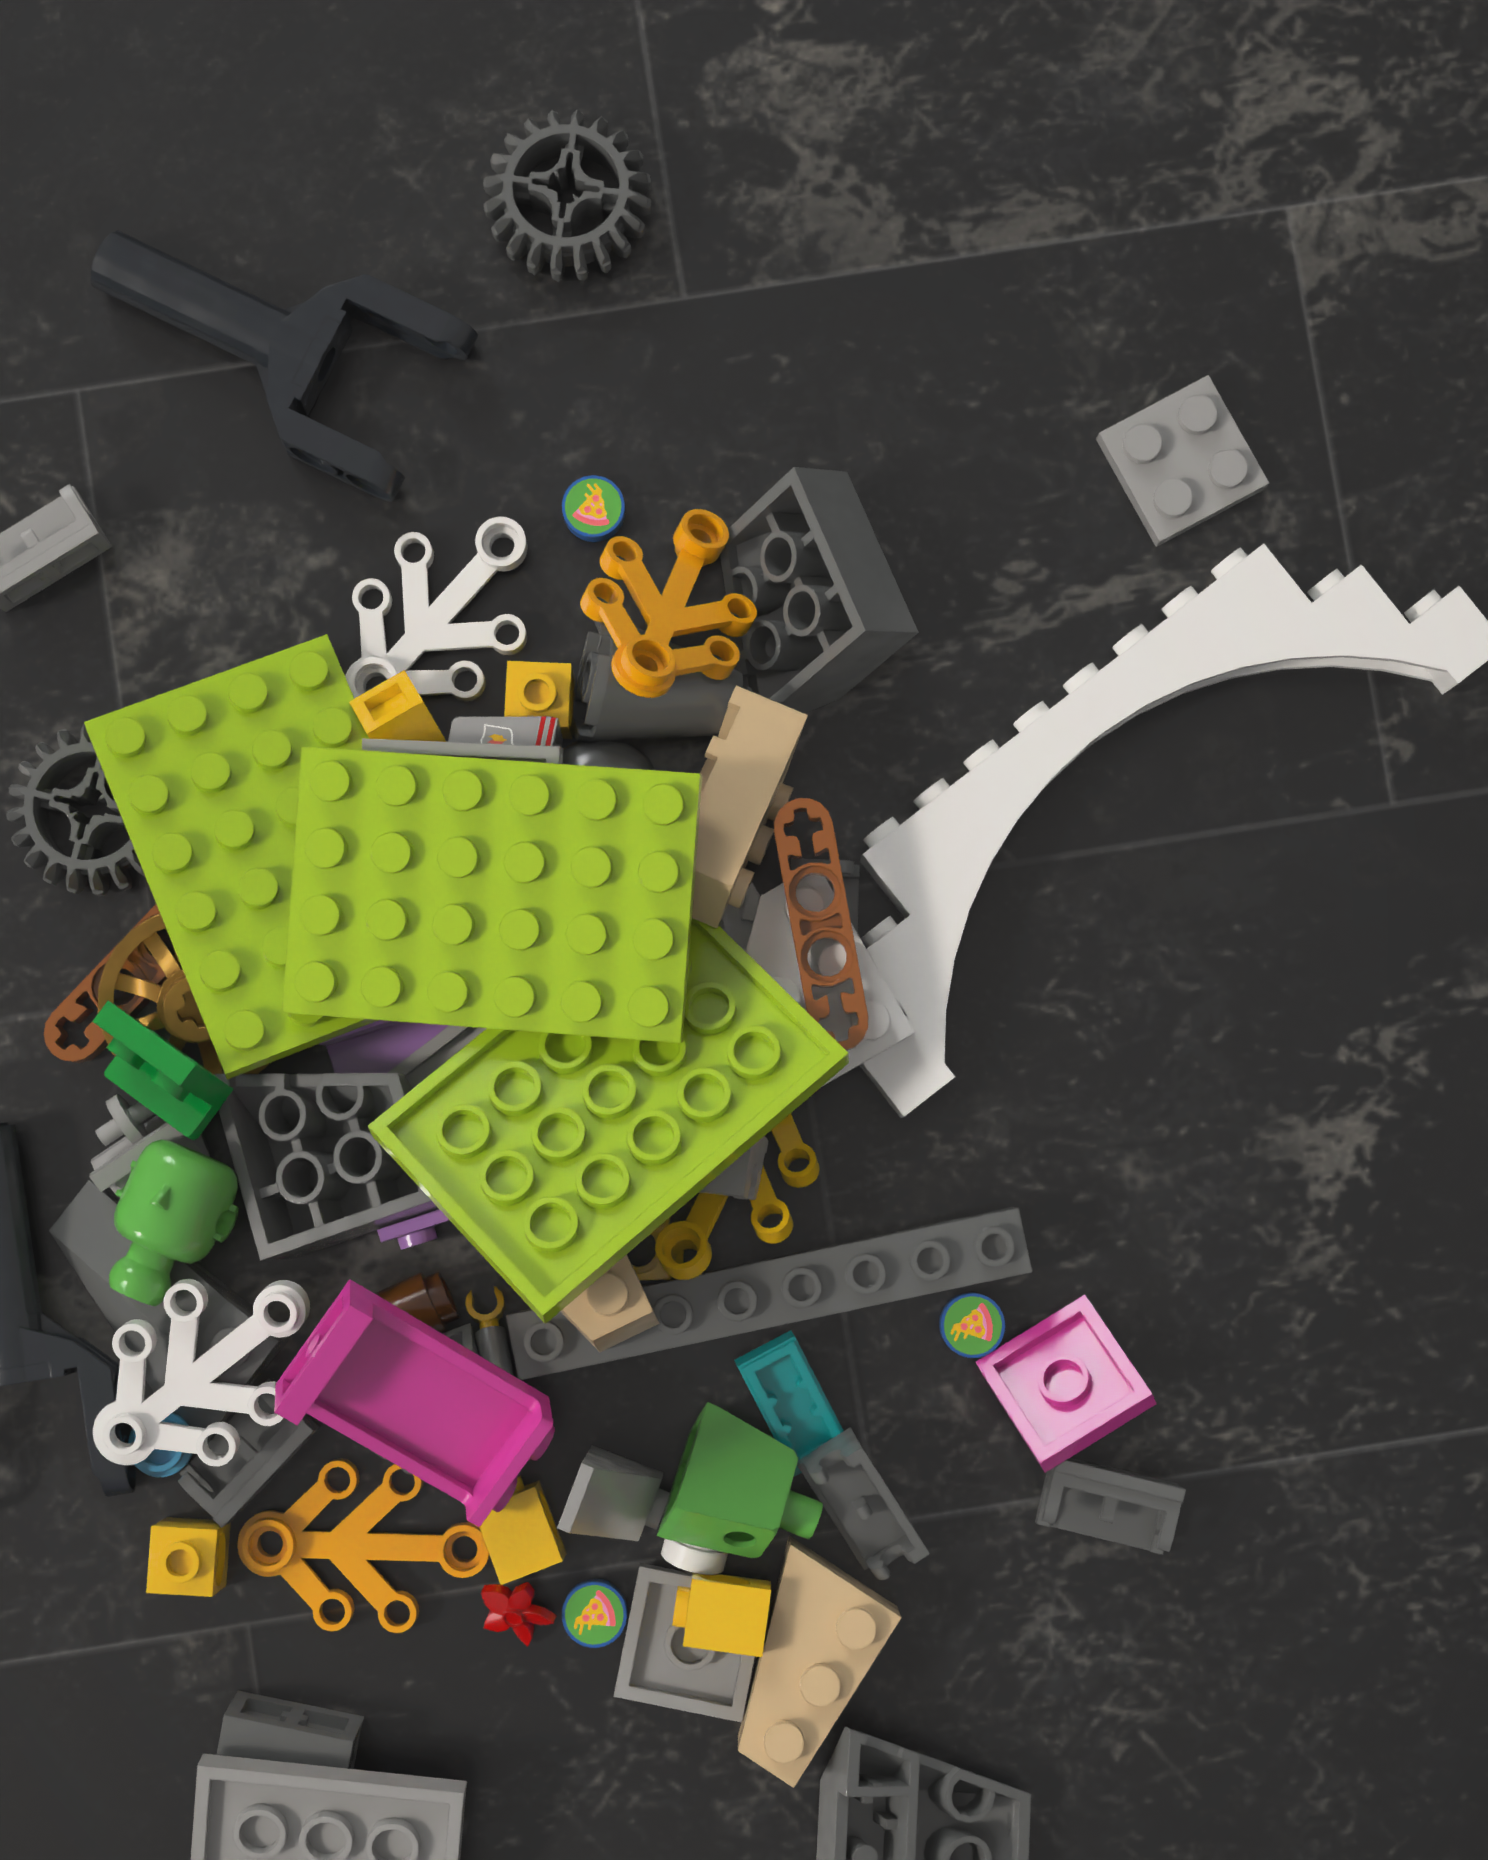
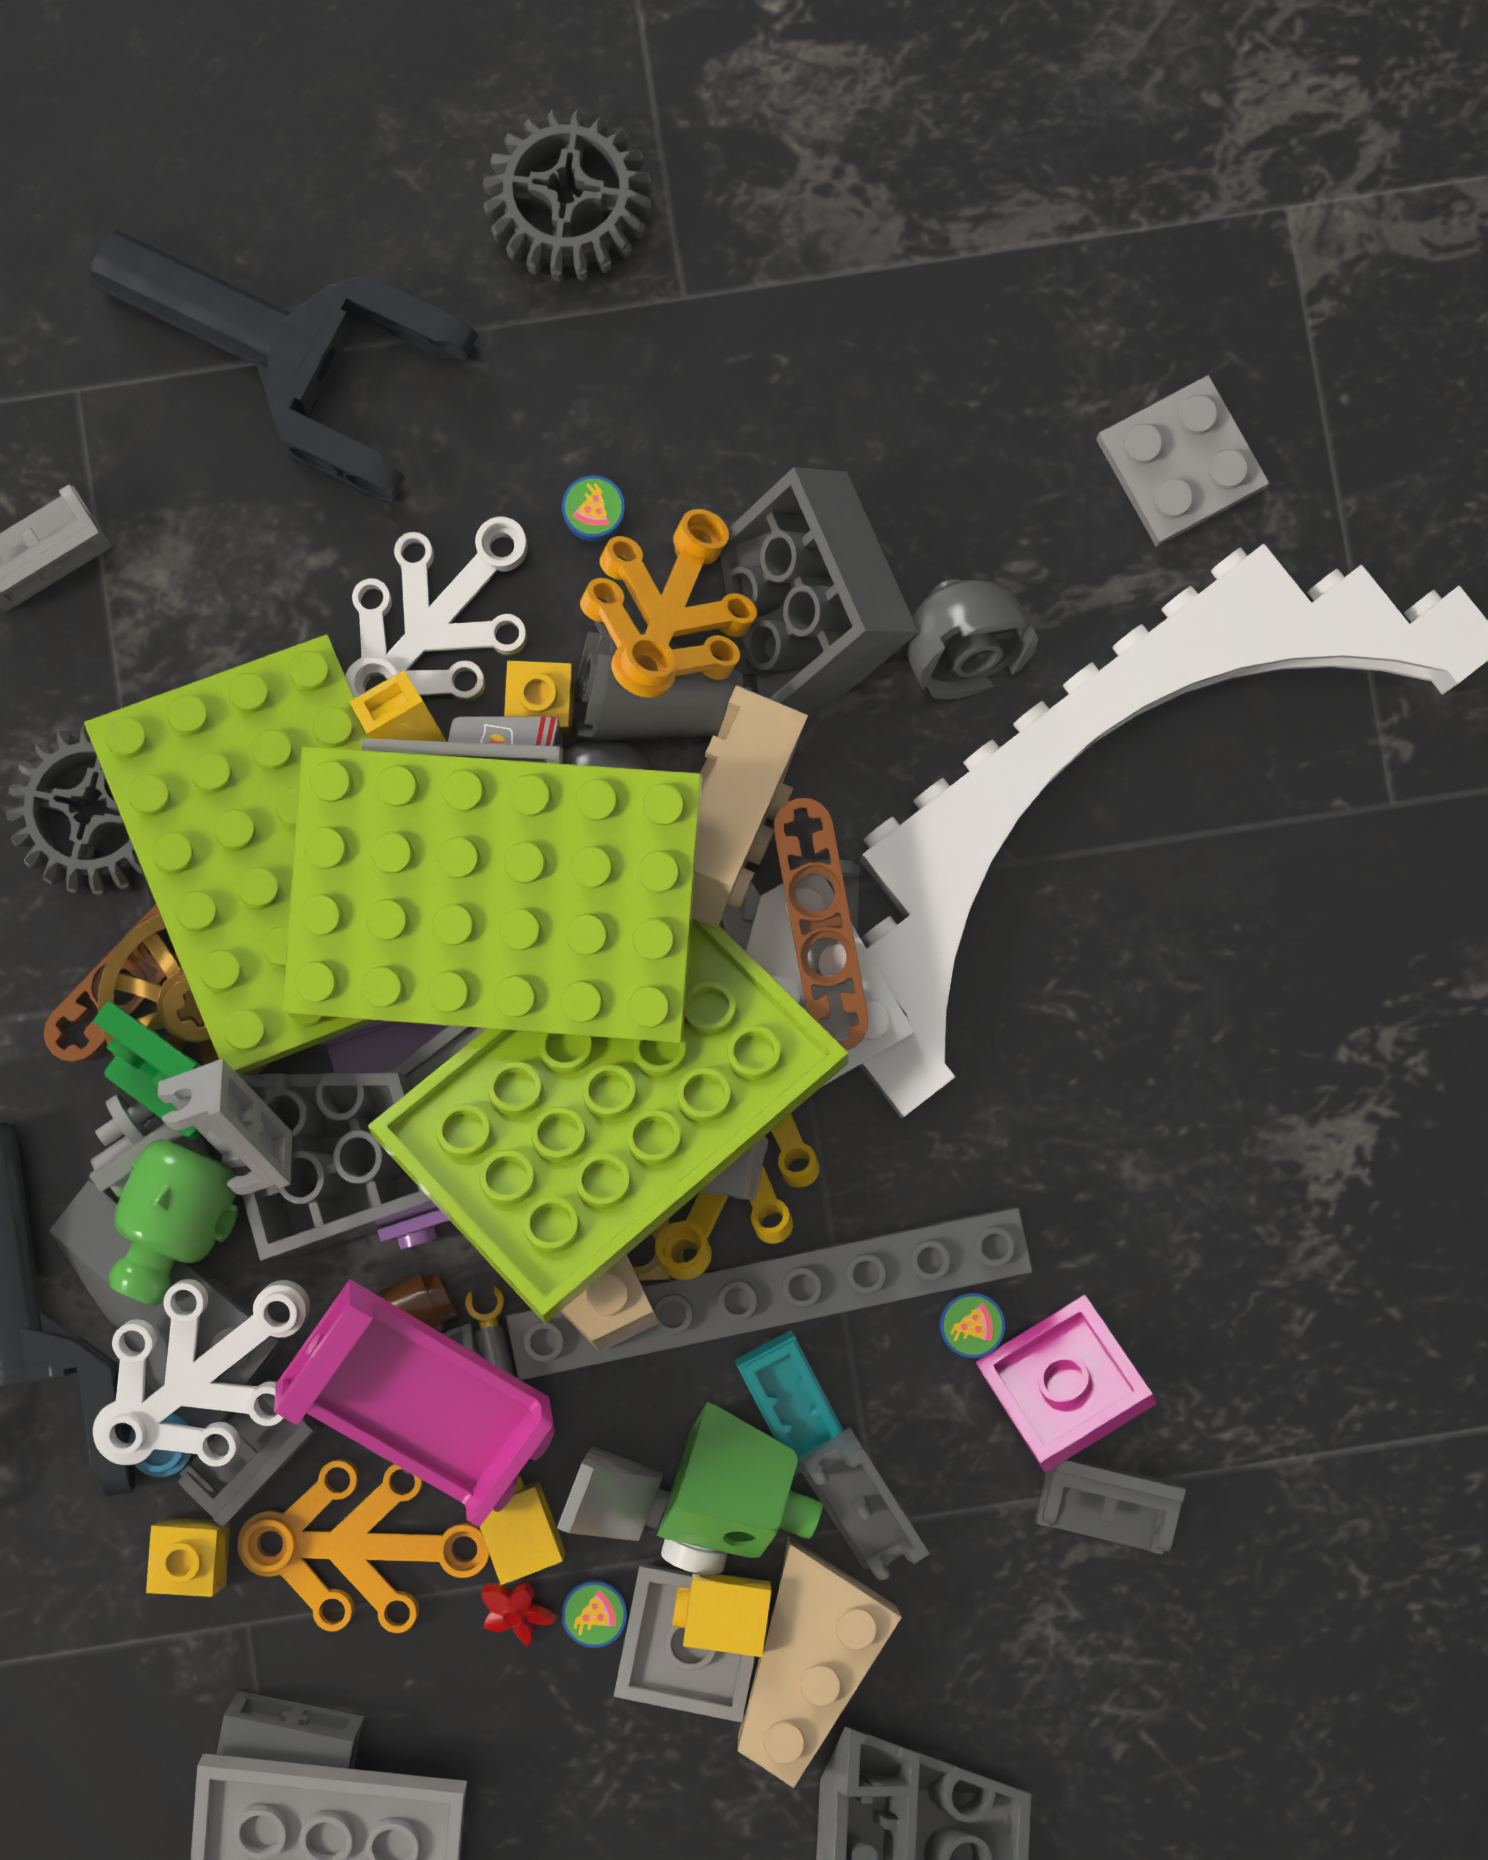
(233, 1121): none -> light grey hinge
(966, 635): none -> dark grey cylinder

